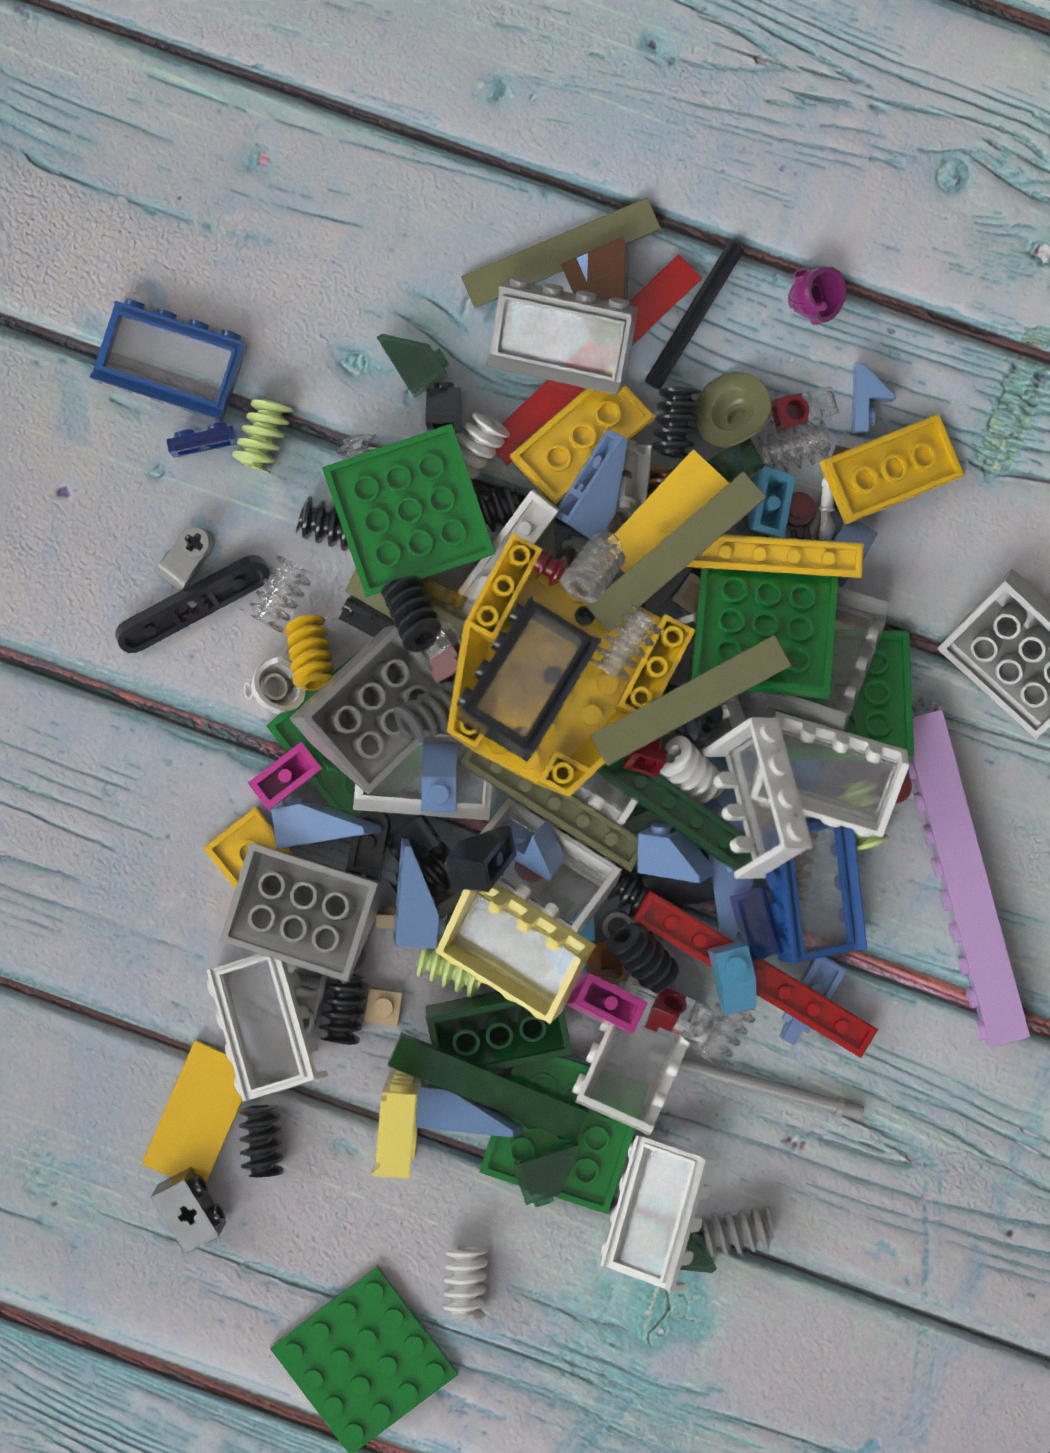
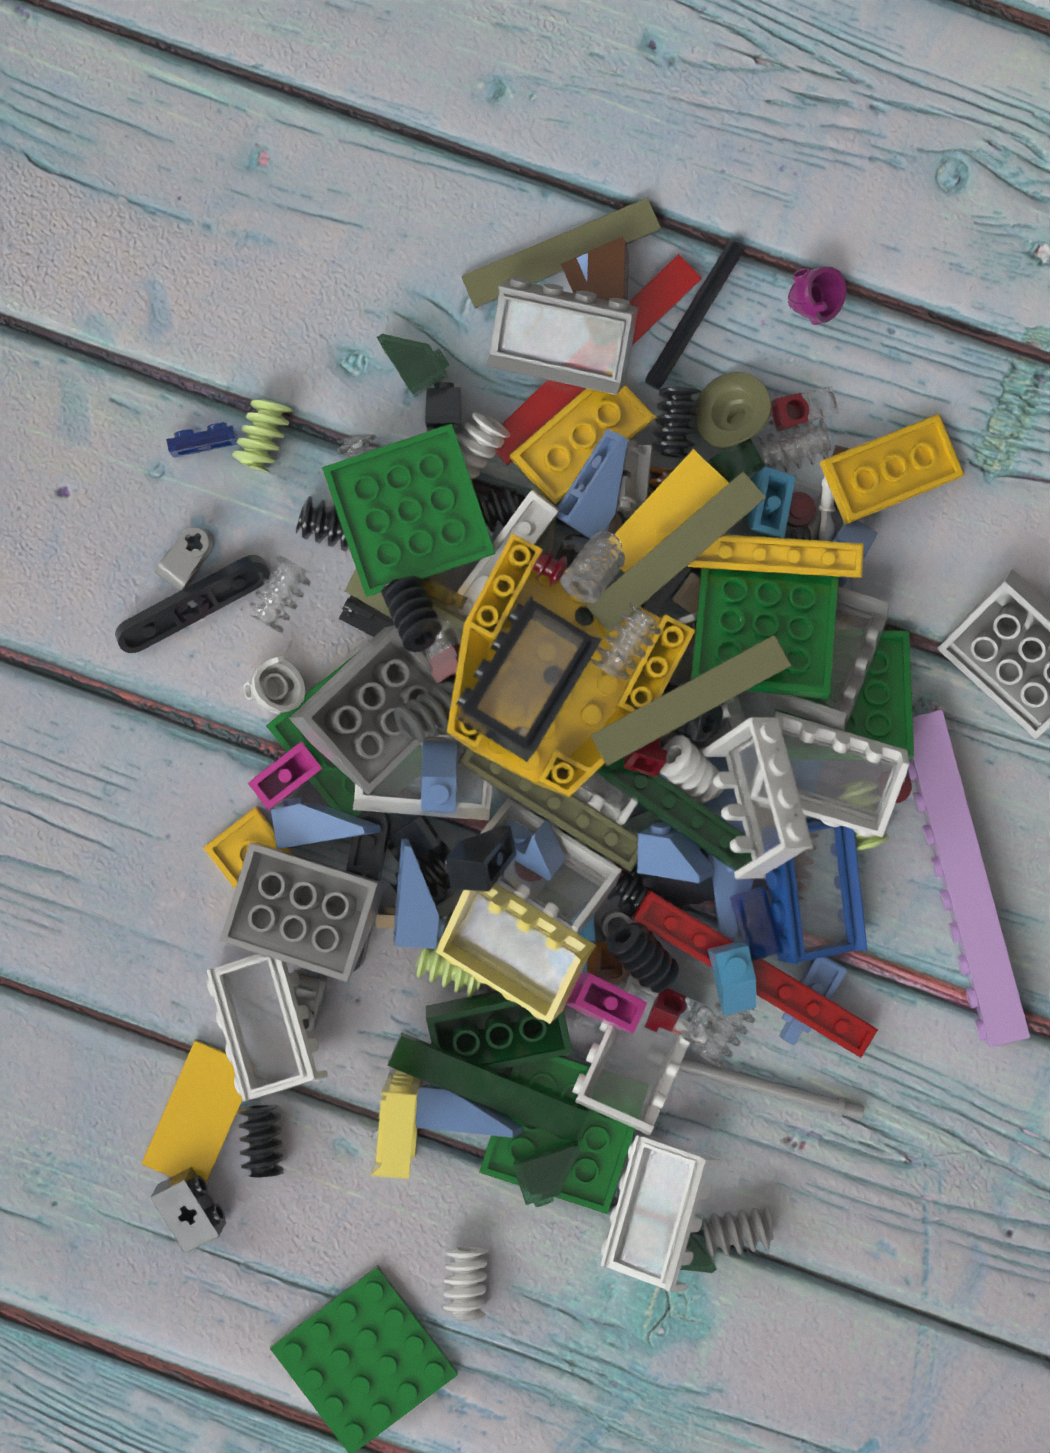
(169, 359): window -> none
(309, 652): yellow piece -> none
(344, 1010): black piece -> none
(383, 1006): tan plate -> none
(866, 389): medium blue slope -> none

